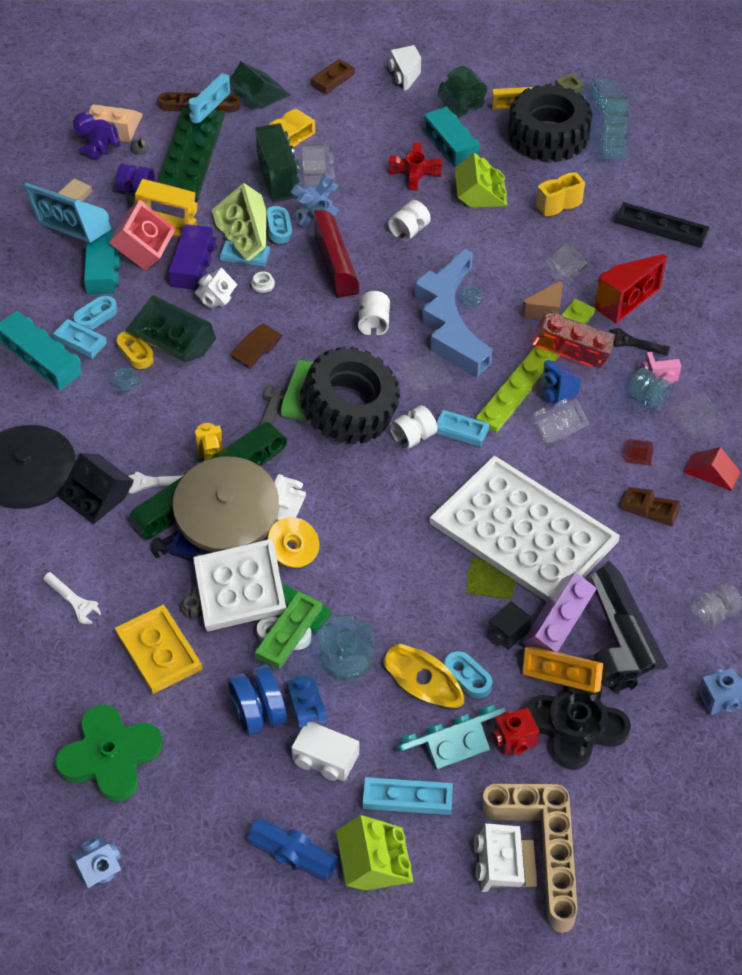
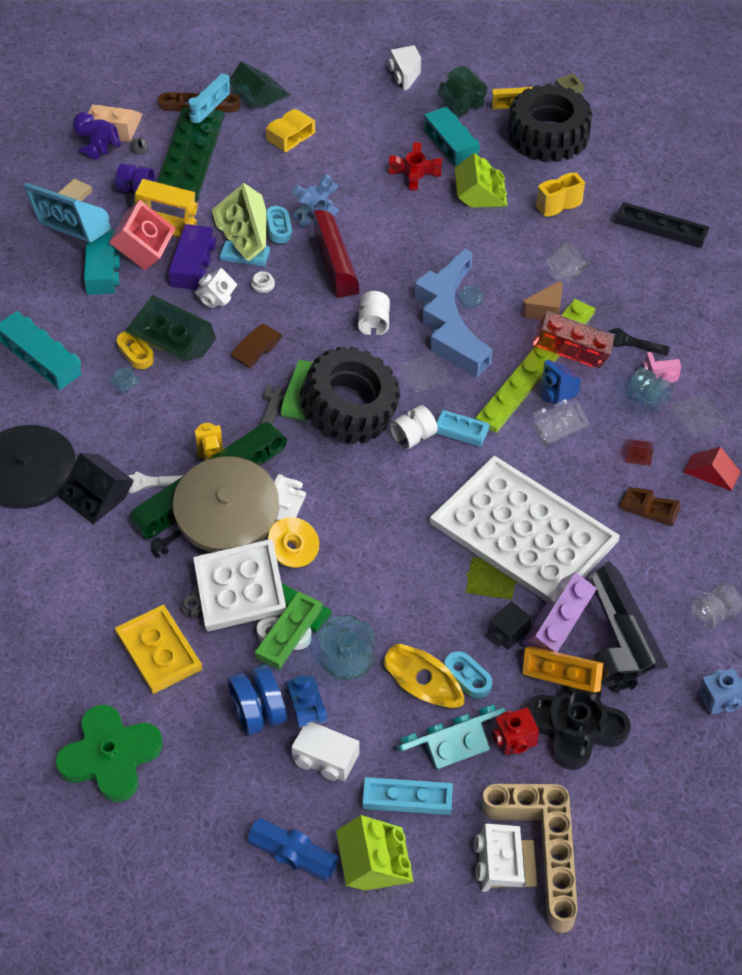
(80, 338): medium azure plate -> none
(81, 606): white piece -> none
(92, 315): medium azure plate -> none
(96, 861): medium blue brick -> none
(183, 548): clear blue plate -> none
(277, 161): clear green brick -> none
(316, 163): clear brick -> none
(332, 76): reddish brown plate -> none
(409, 220): white wheel -> none
(615, 108): clear light blue beam -> none
(628, 286): red slope -> none

